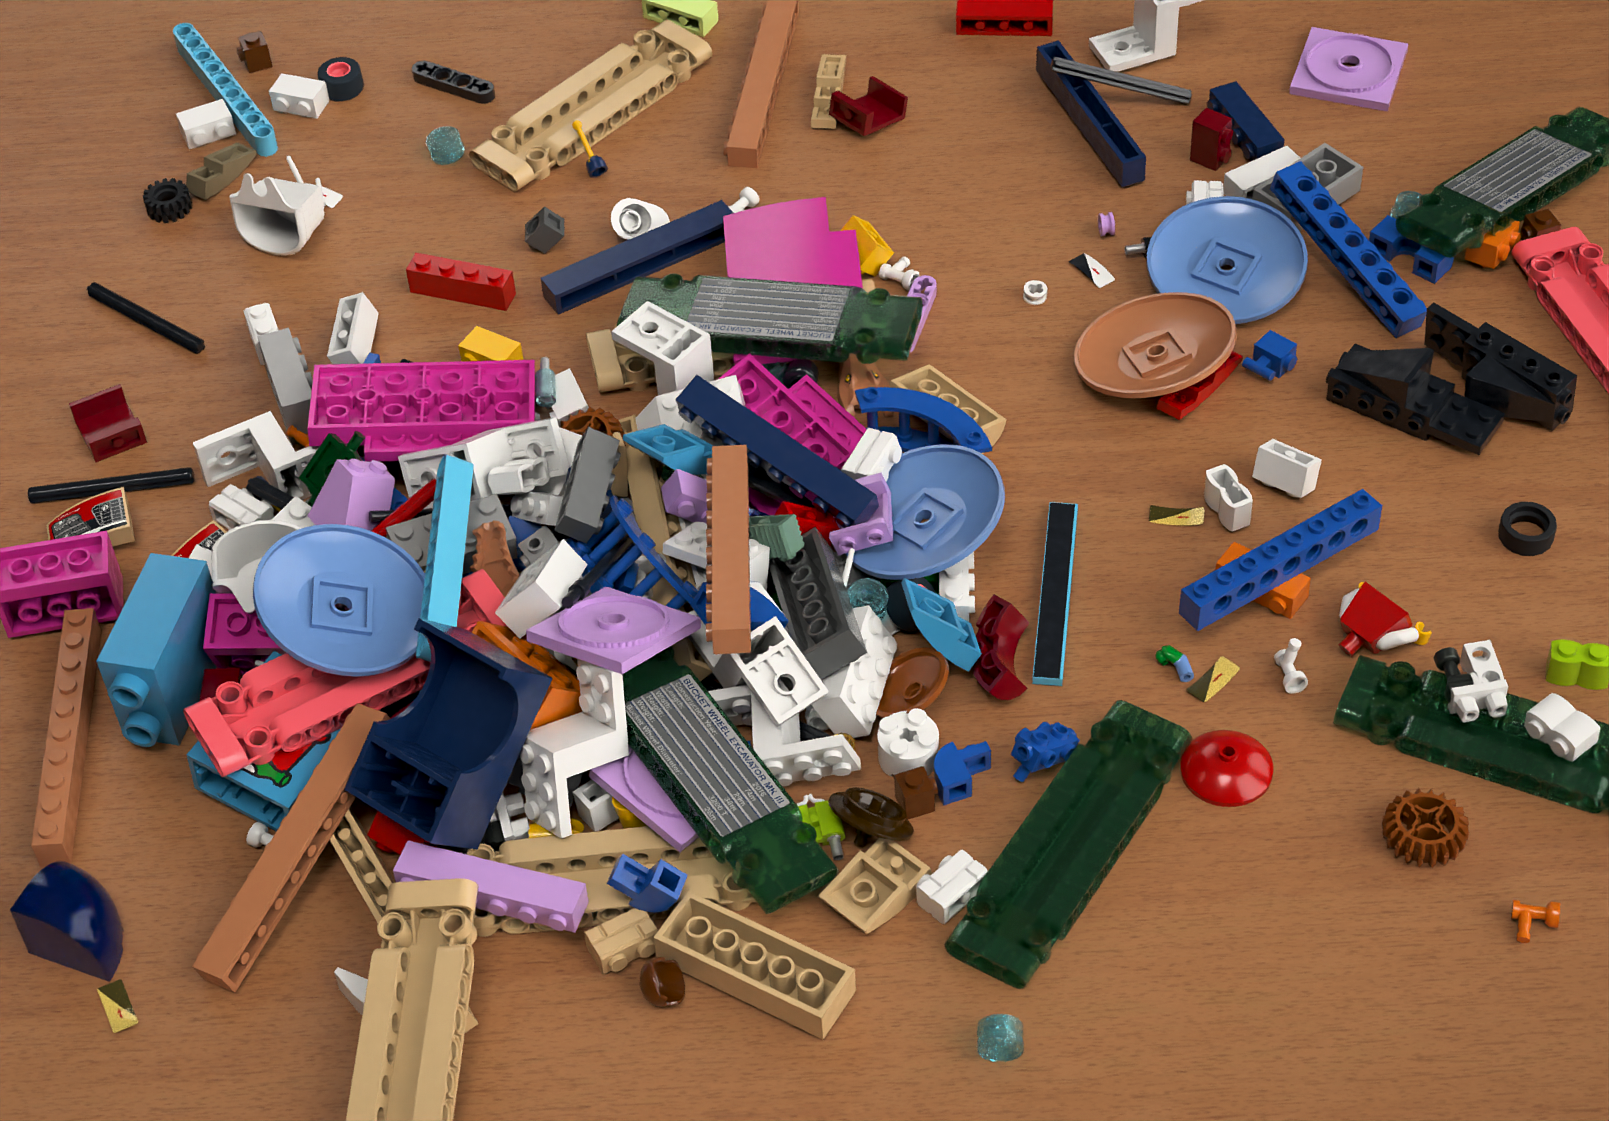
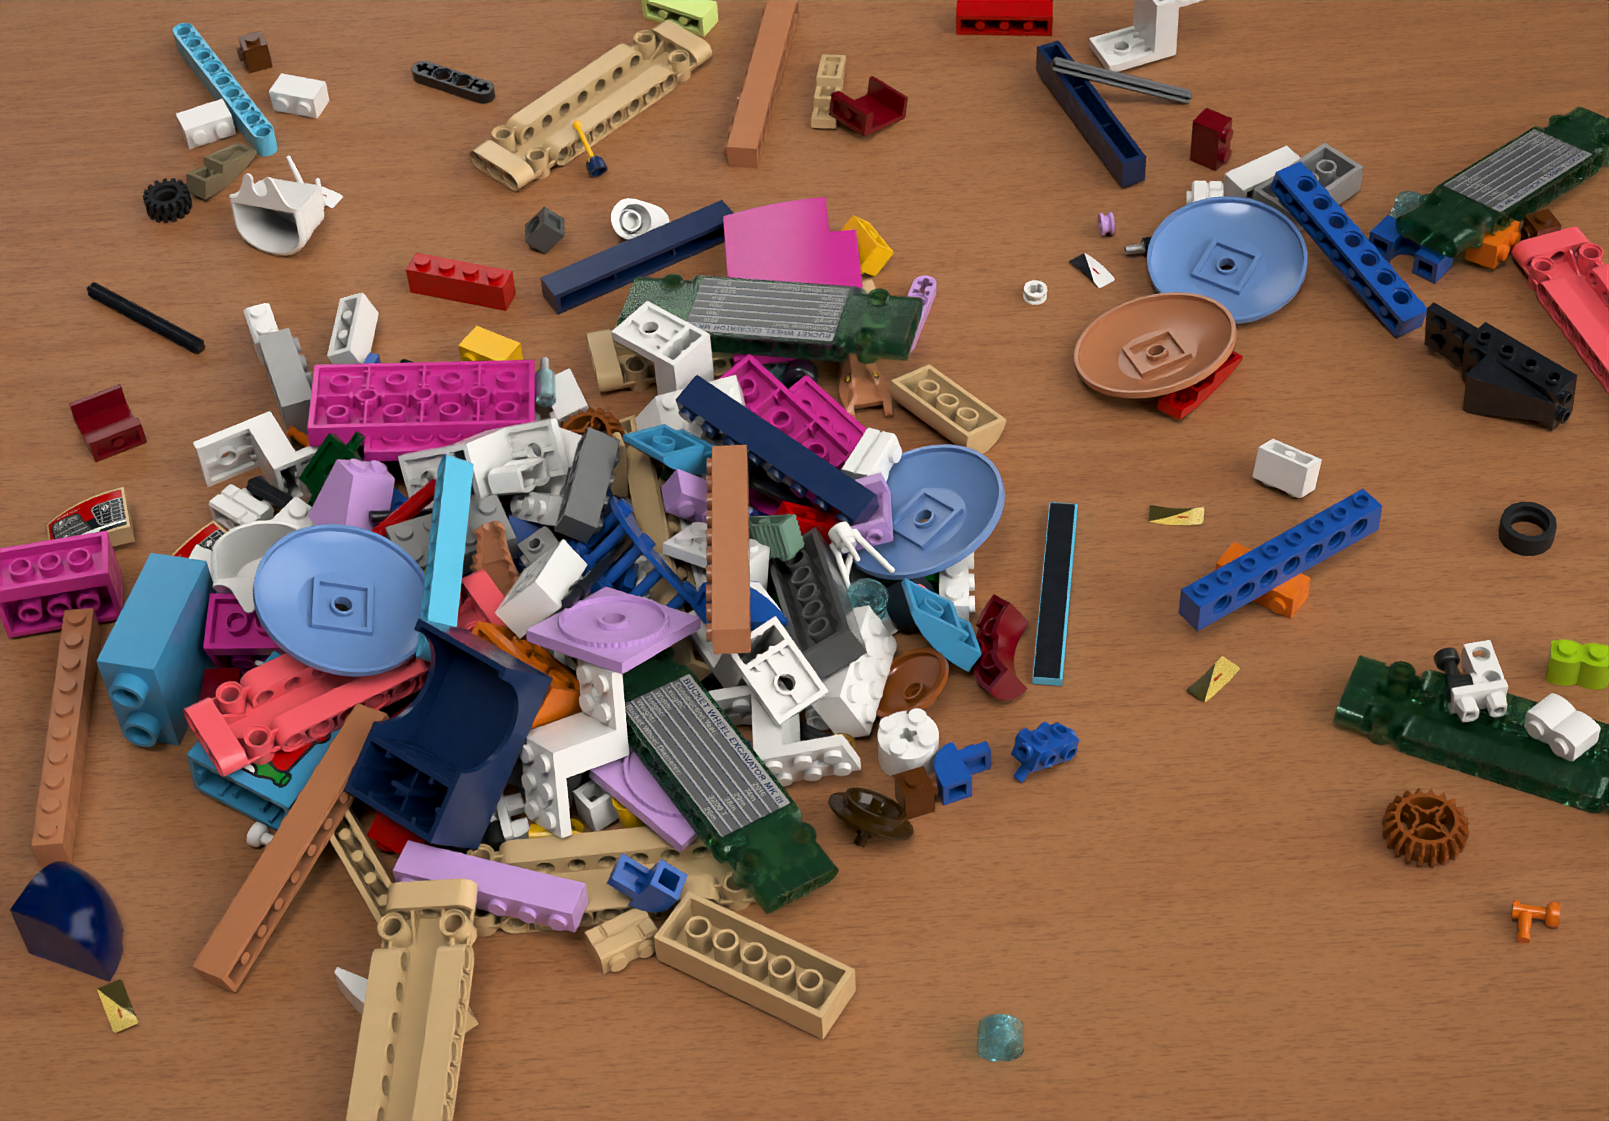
(97, 486): black axle -> none
(342, 78): black wheel -> none
(445, 145): clear light blue wheel -> none
(662, 982): reddish brown hair -> none
(748, 198): white piece -> none
(825, 822): lime piece -> none
(844, 540): none -> white plant
(875, 885): tan slope -> none
(895, 273): white piece -> none
(929, 407): blue fence -> none
(950, 886): white brick -> none
(1068, 844): clear green panel -> none
(1178, 659): arm -> none
(1223, 778): red dish -> none
(1228, 497): white brick -> none
(1250, 126): dark blue brick -> none
(1272, 356): blue brick -> none
(1294, 680): white piece -> none
(1366, 85): lavender piece -> none
(1376, 622): red torso -> none
(1403, 394): black wedge -> none

